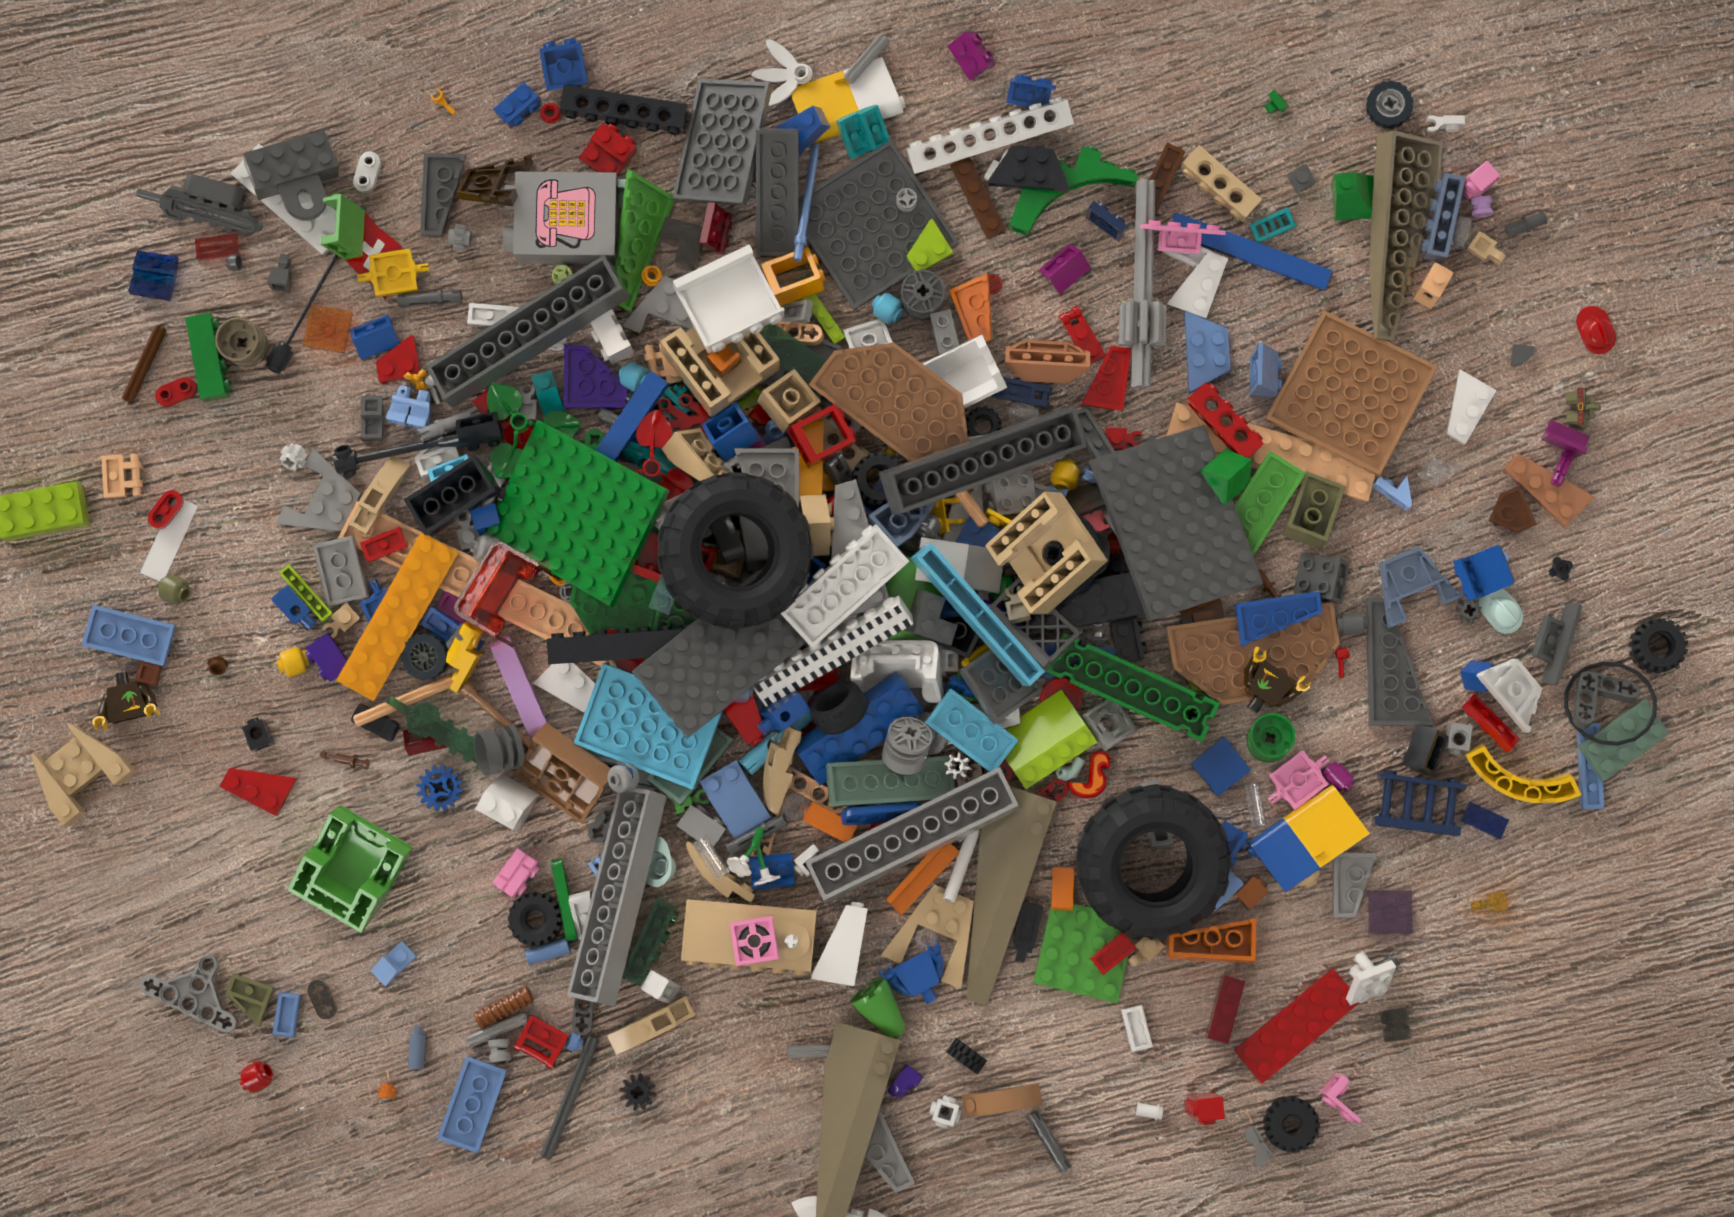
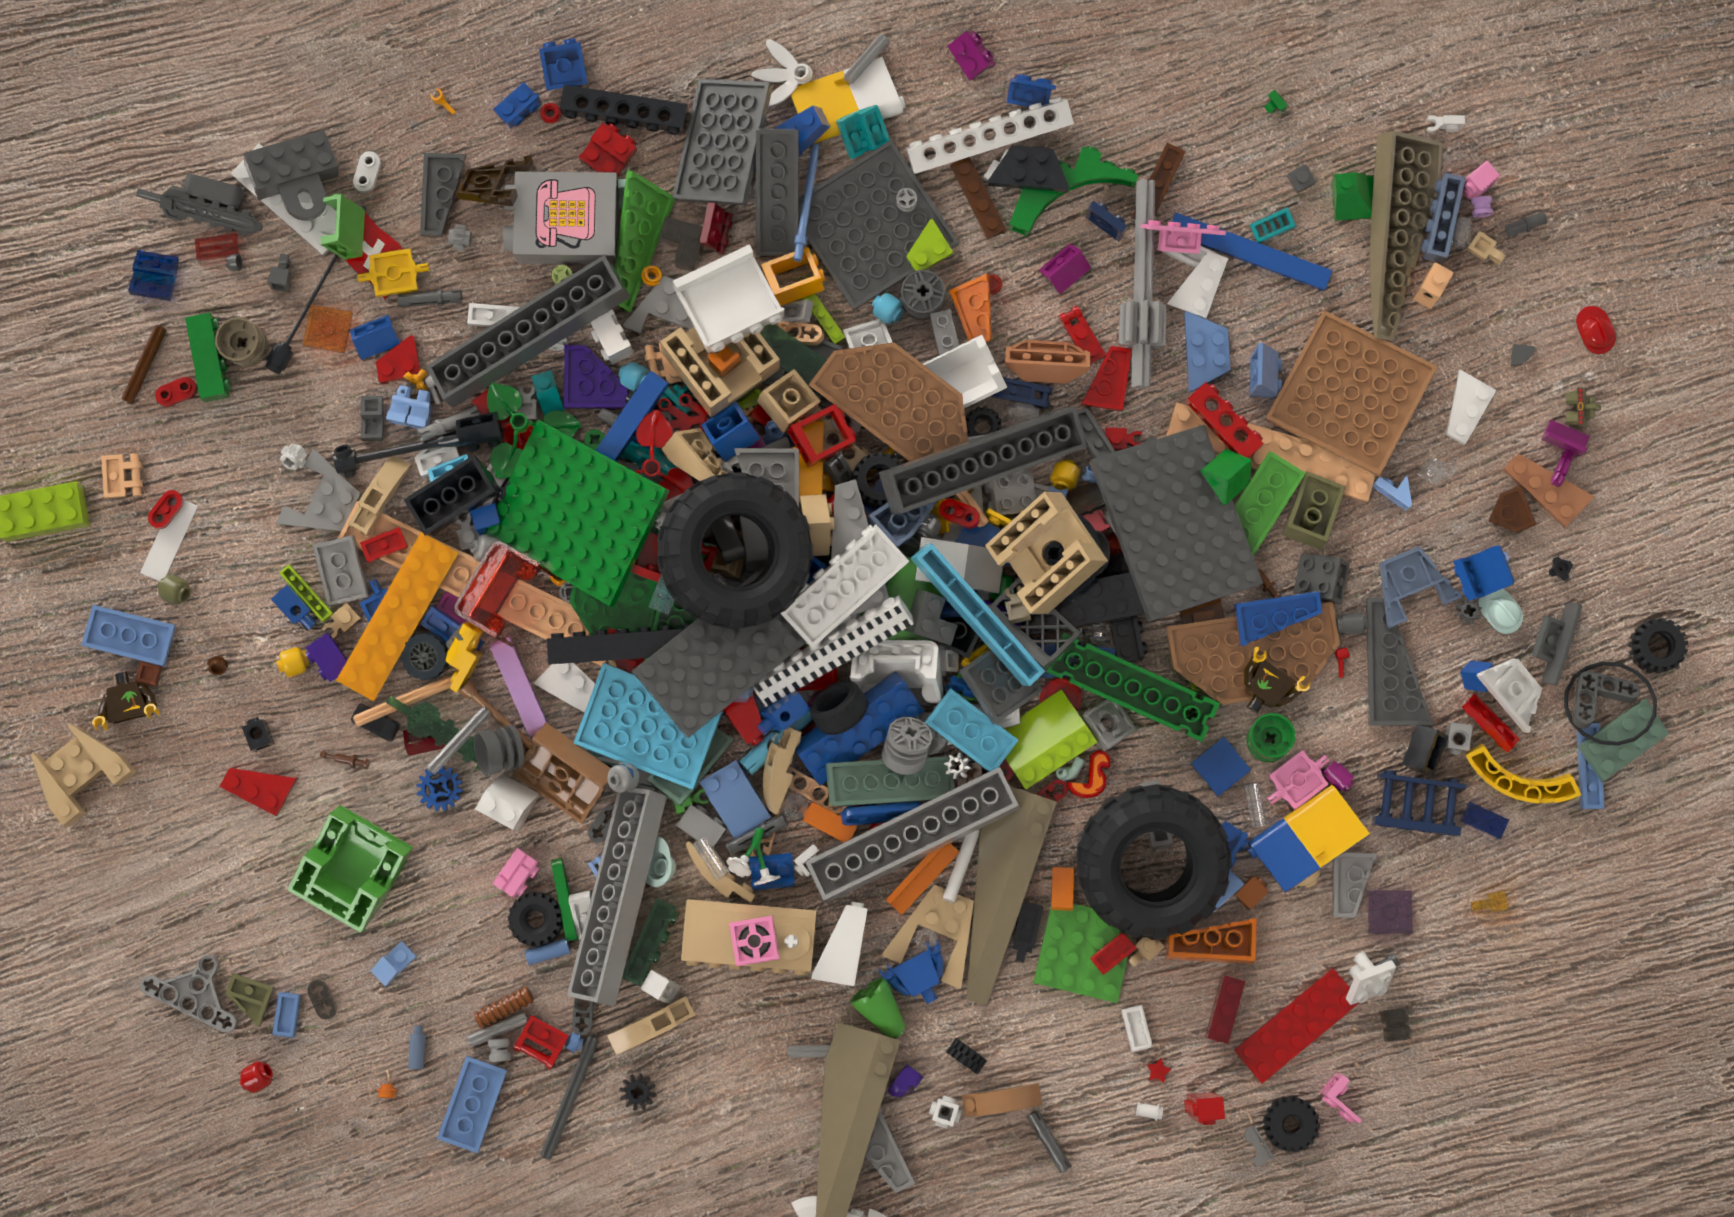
(458, 740): none -> light grey axle
(960, 514): none -> red plate
(1158, 1070): none -> red piece
(1217, 172): tan brick -> none
(1389, 104): black wheel -> none

